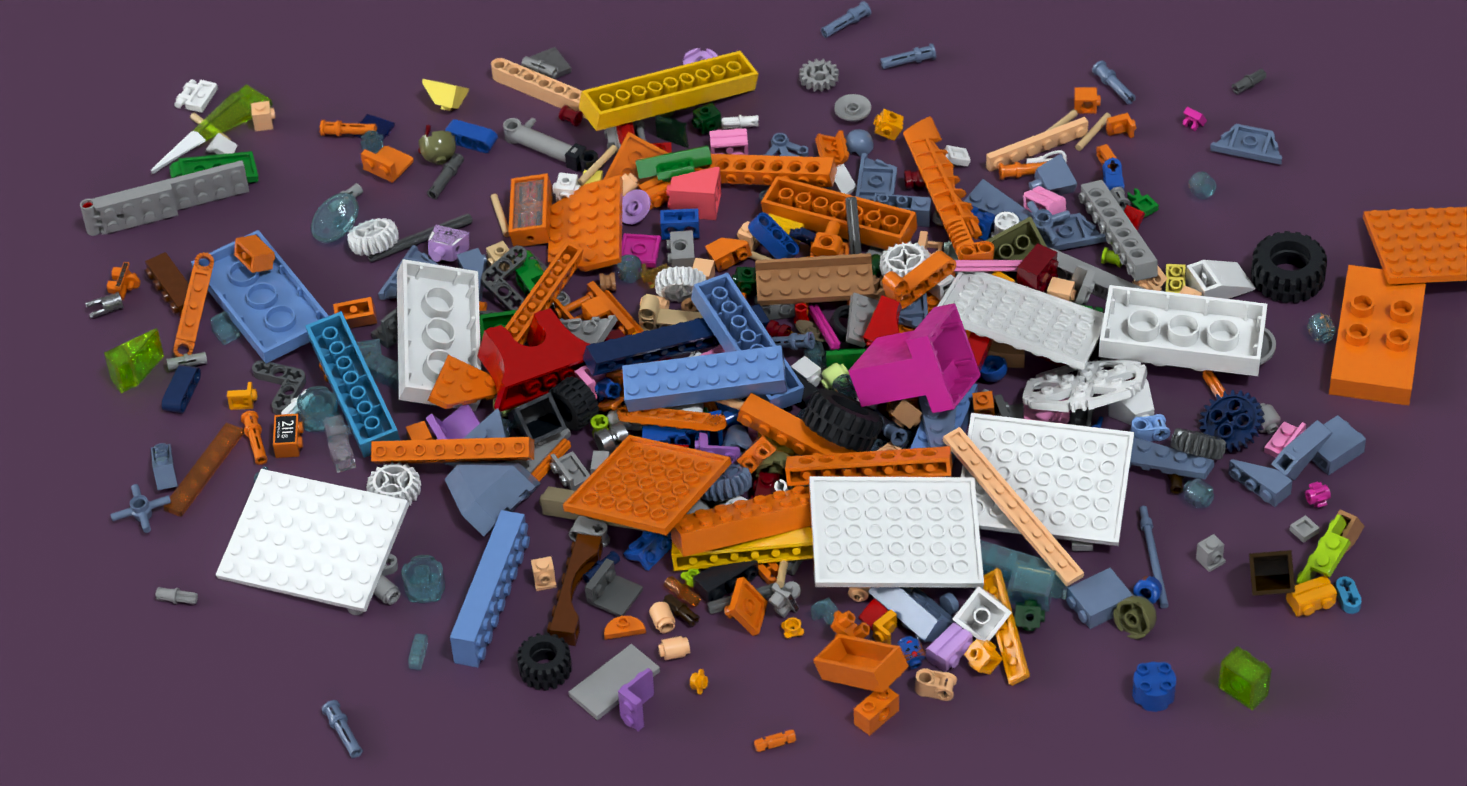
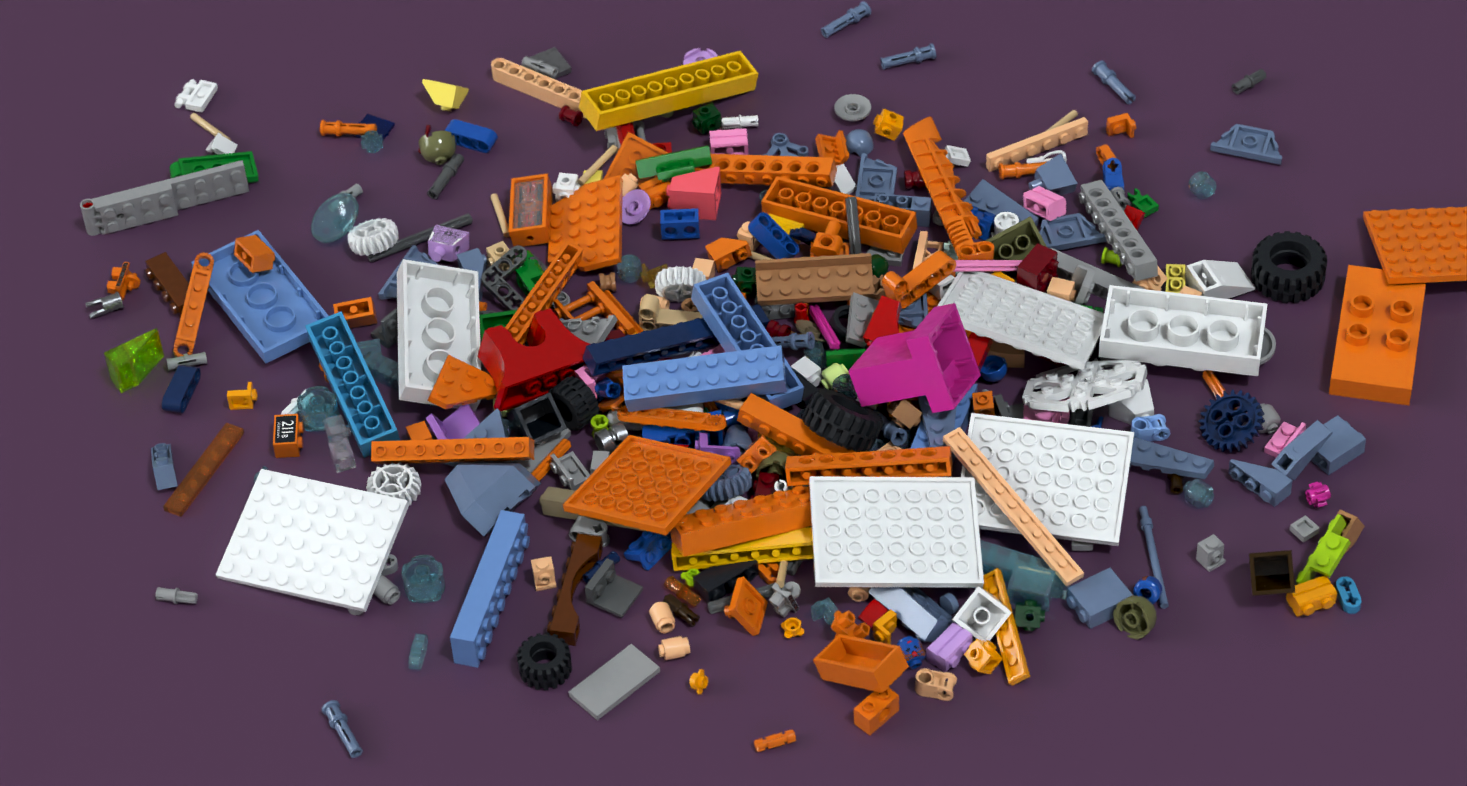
(140, 508): sand blue bar -> none
(224, 328): clear light blue bracket -> none
(228, 114): clear neon green plate -> none
(253, 431): orange pin -> none
(262, 115): light nougat brick -> none
(292, 379): dark grey beam -> none
(386, 163): orange bracket -> none
(574, 156): light grey piece -> none
(594, 308): orange brick -> none
(623, 627): orange plate -> none
(633, 696): medium lavender bracket -> none
(643, 246): dark pink plate -> none
(671, 130): clear green slope -> none
(682, 249): light grey brick -> none
(819, 75): light grey gear -> none
(896, 257): white gear -> none
(1044, 220): sand blue bar -> none
(1086, 100): orange brick -> none
(1092, 132): tan bar -> none
(1154, 686): blue brick -> none
(1195, 117): dark pink tile -> none
(1198, 444): dark grey gear -> none
(1244, 677): clear neon green brick -> none
(1321, 327): clear light blue head -> none

